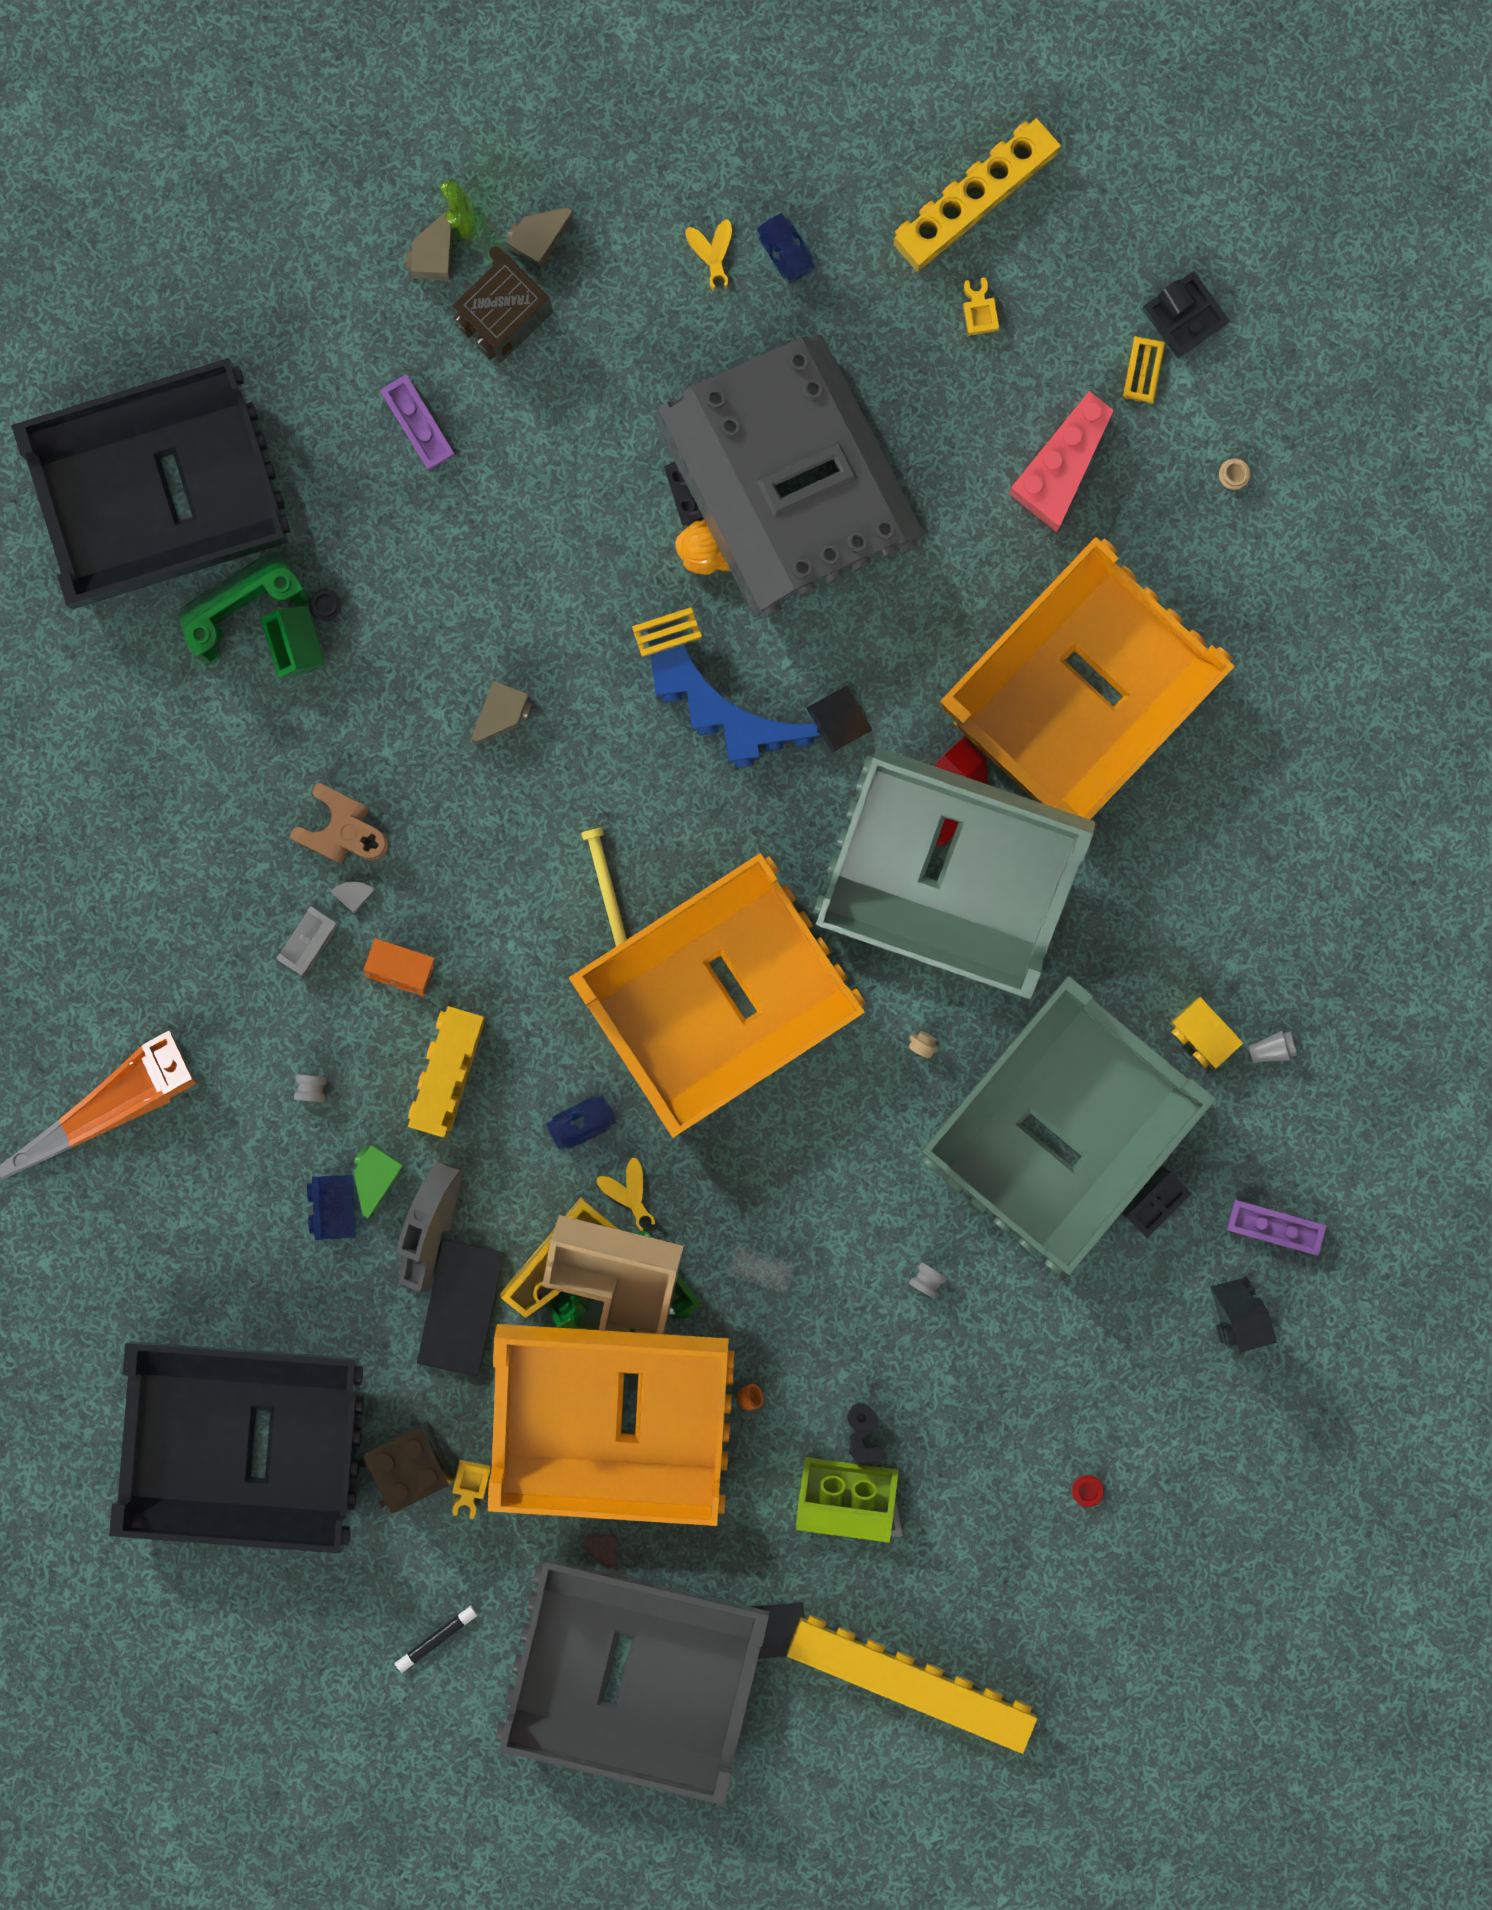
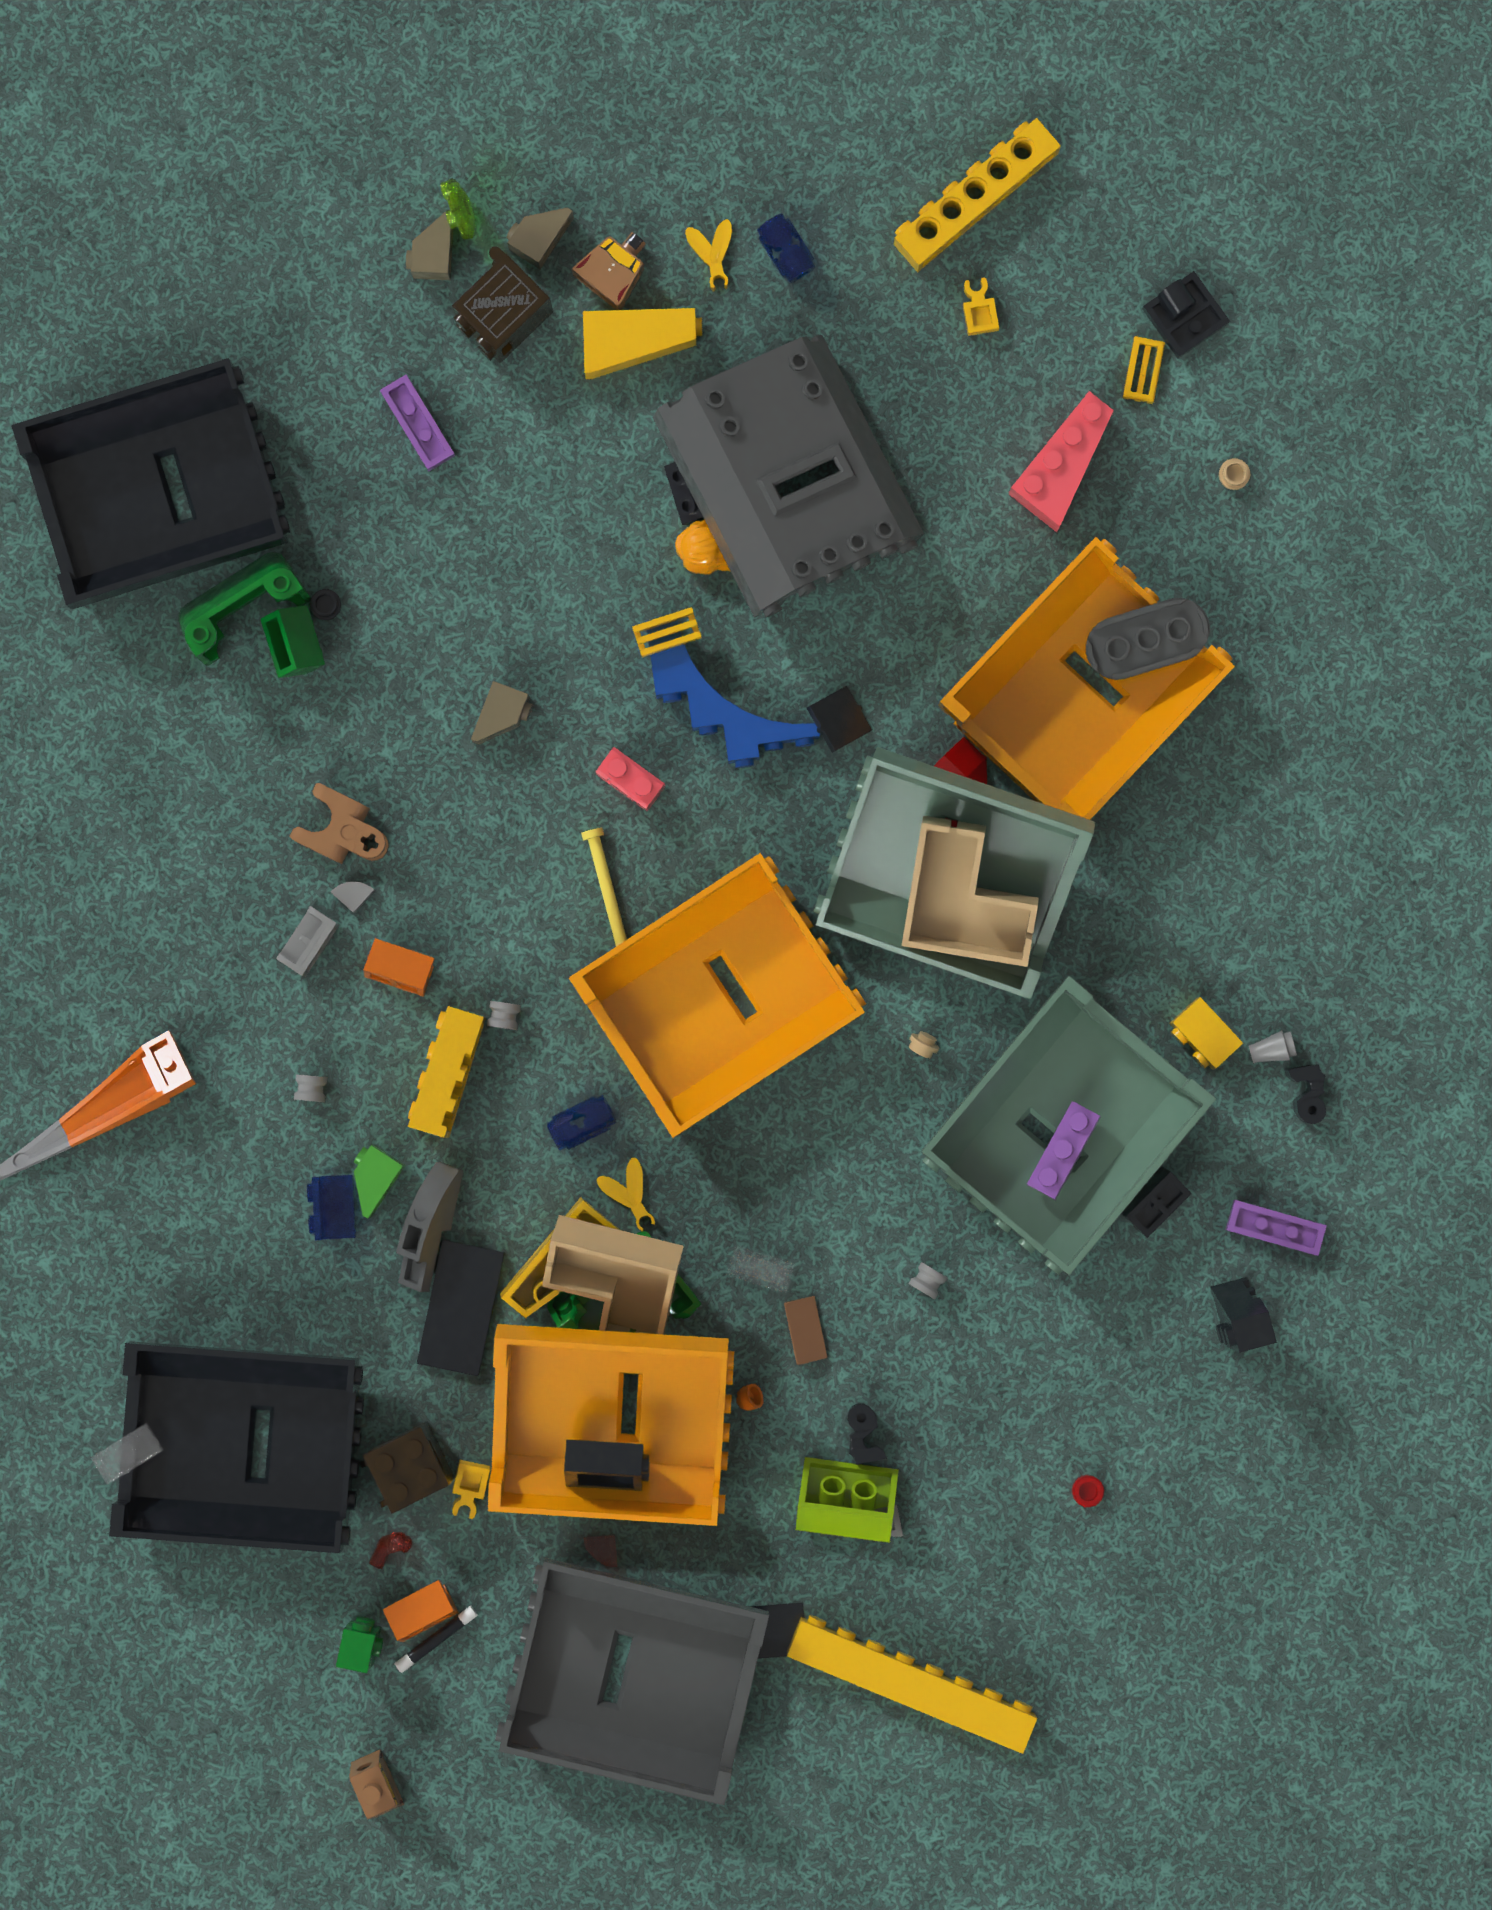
(127, 1453): none -> clear plate
(360, 1645): none -> green brick
(374, 1785): none -> medium nougat torso
(387, 1545): none -> clear red arm
(420, 1611): none -> orange hinge
(503, 1015): none -> light grey wheel
(605, 1465): none -> black window
(612, 269): none -> medium nougat torso
(630, 779): none -> coral brick
(635, 336): none -> yellow slope
(805, 1330): none -> medium nougat slope
(953, 914): none -> tan piece
(1063, 1150): none -> medium lavender plate
(1147, 638): none -> dark grey tile
(1308, 1105): none -> black leg

